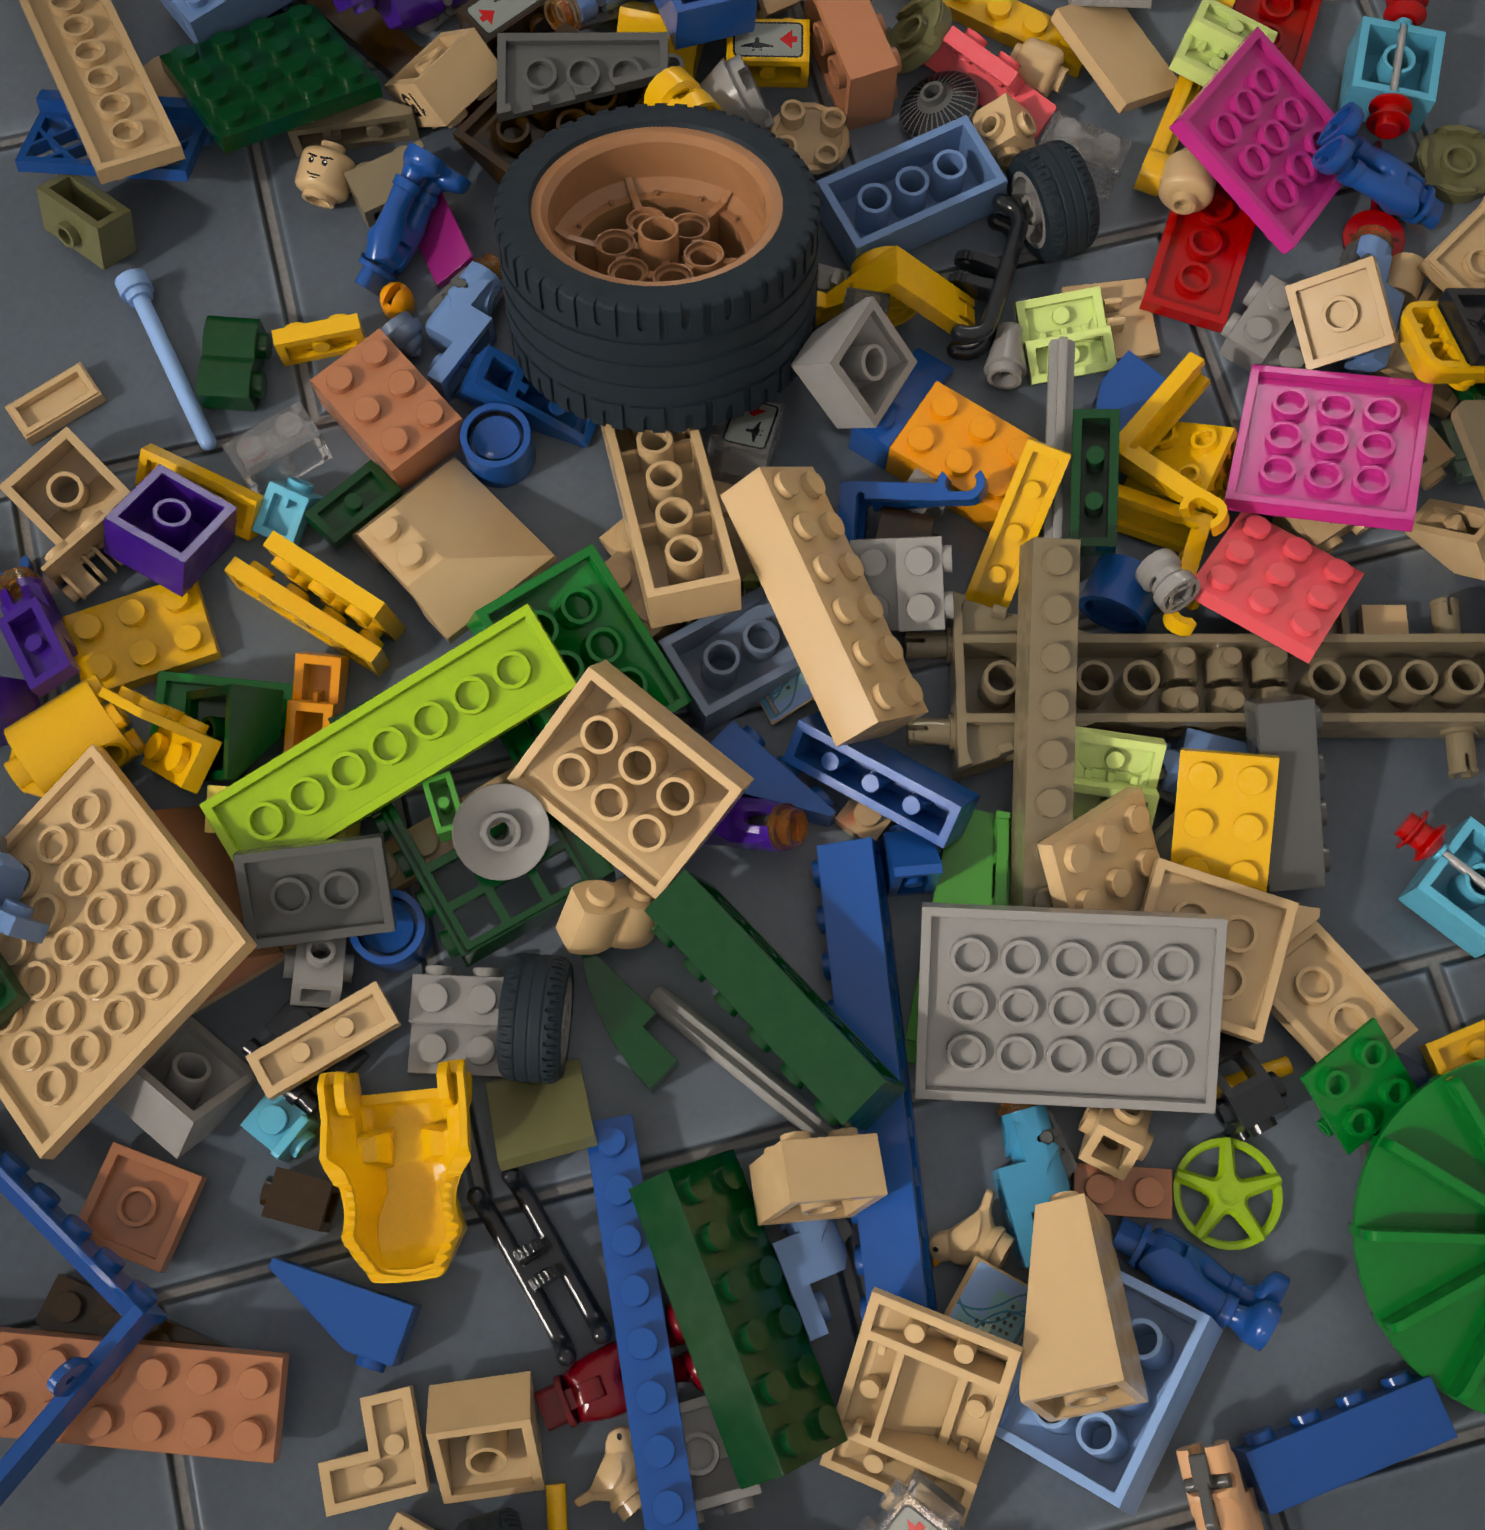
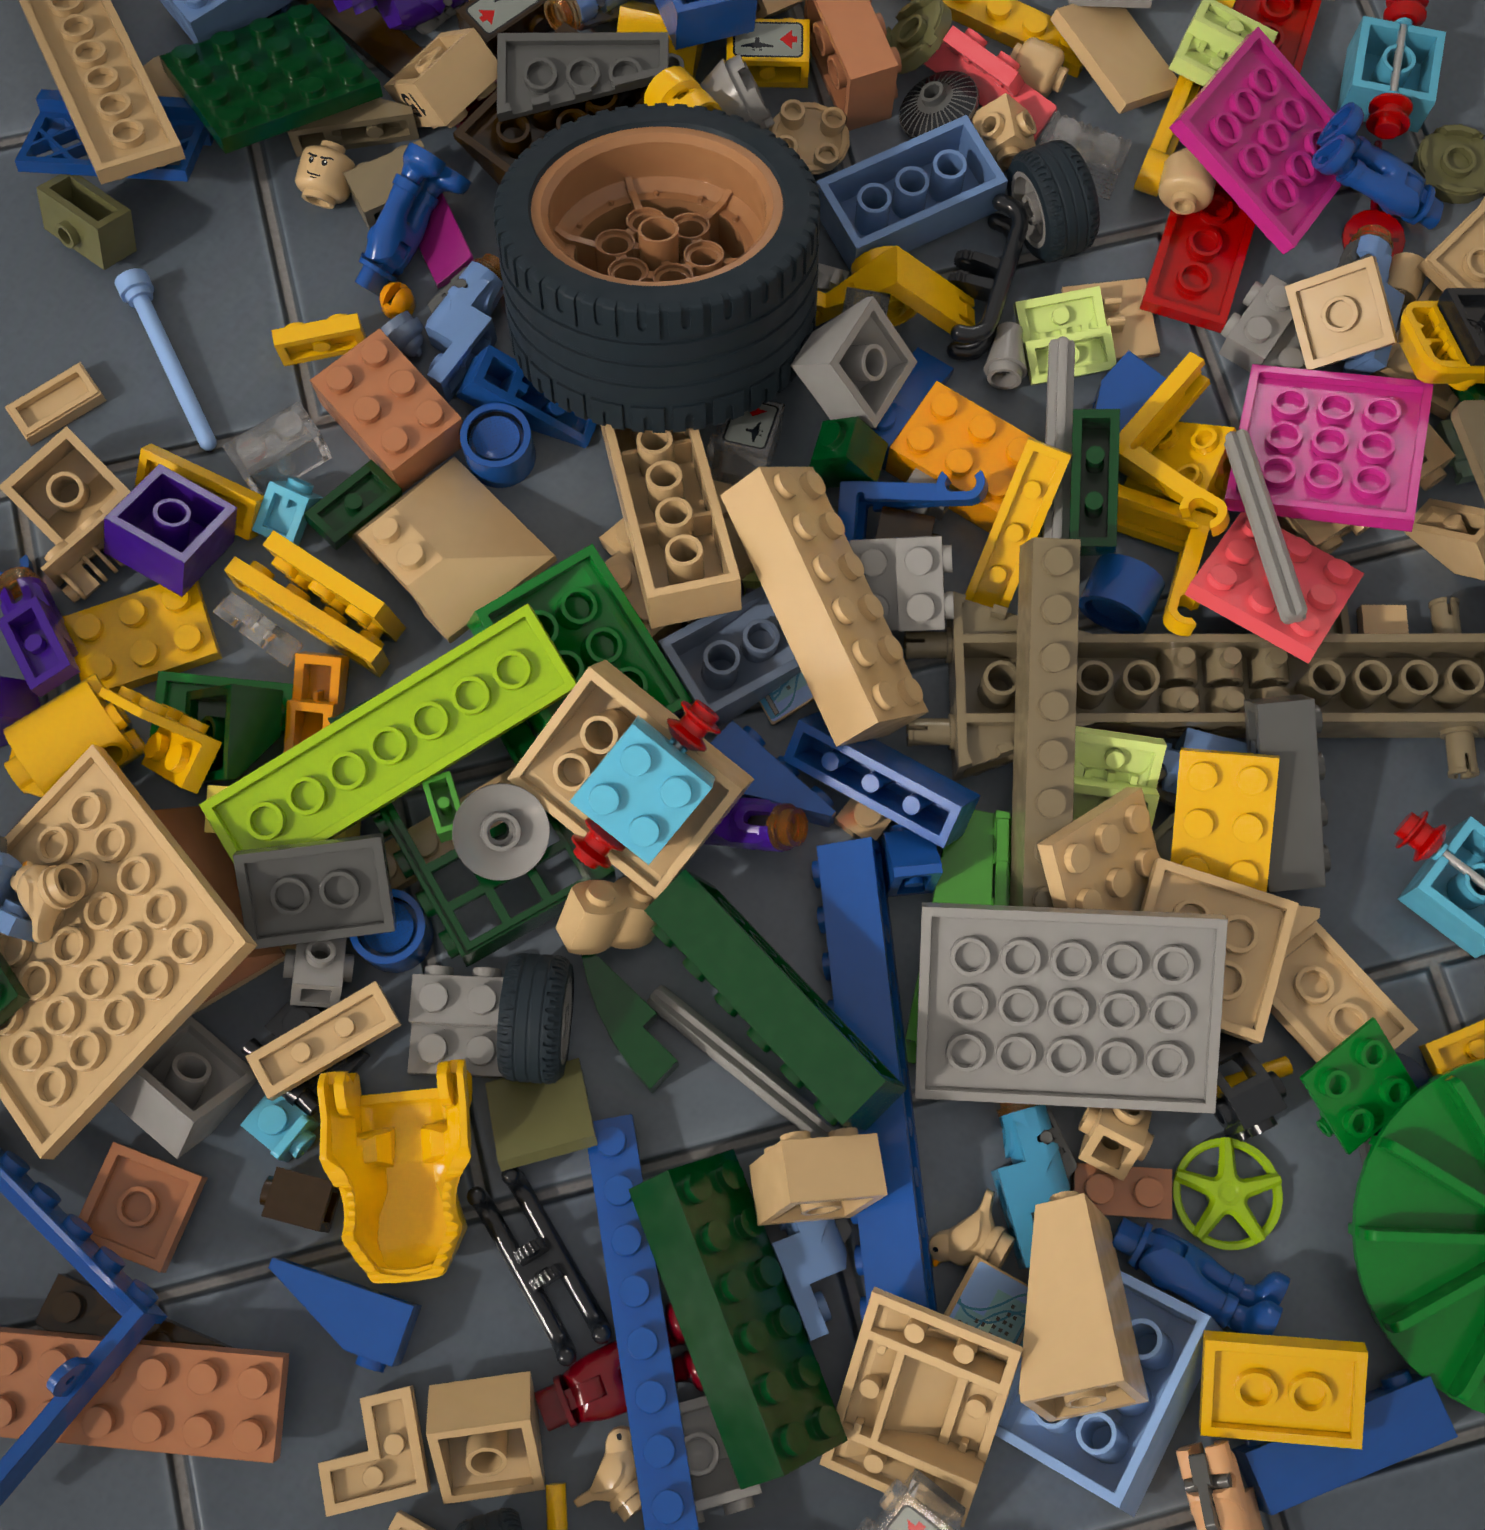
(46, 893): none -> tan animal
(233, 363): dark green brick -> none
(258, 628): none -> clear plate
(644, 788): none -> medium azure brick
(848, 452): none -> dark green slope
(1166, 579): light grey wheel -> none
(1265, 527): none -> light grey axle
(1283, 1389): none -> yellow plate

